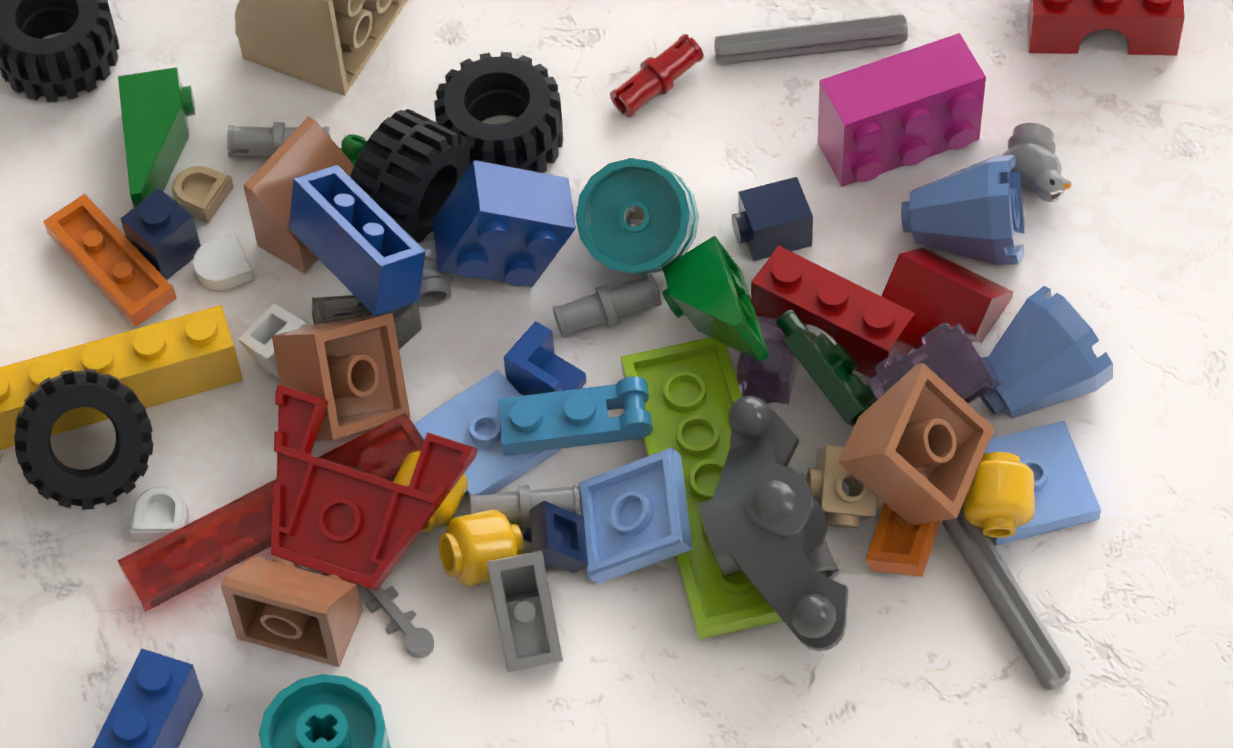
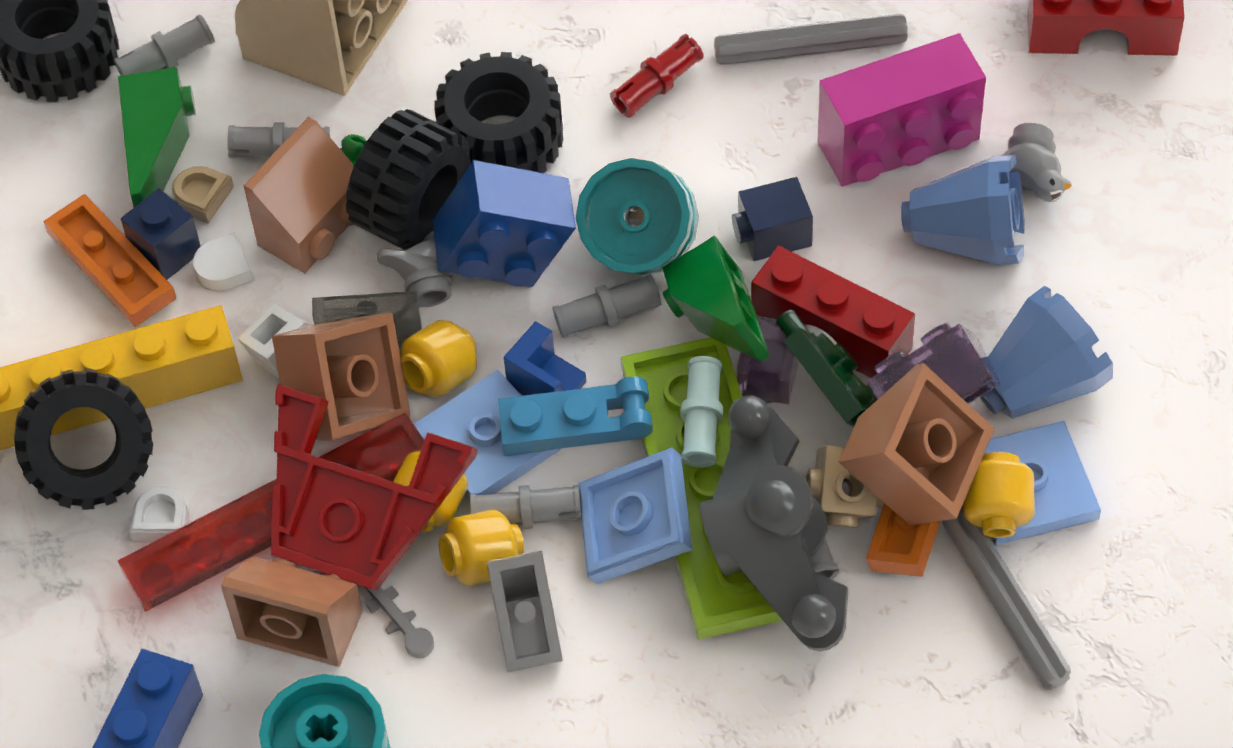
(166, 48): none -> light grey pin
(356, 240): blue brick -> none
(438, 358): none -> yellow head
(558, 535): dark blue tile -> none
(701, 412): none -> light aqua pin
(944, 293): red slope -> none

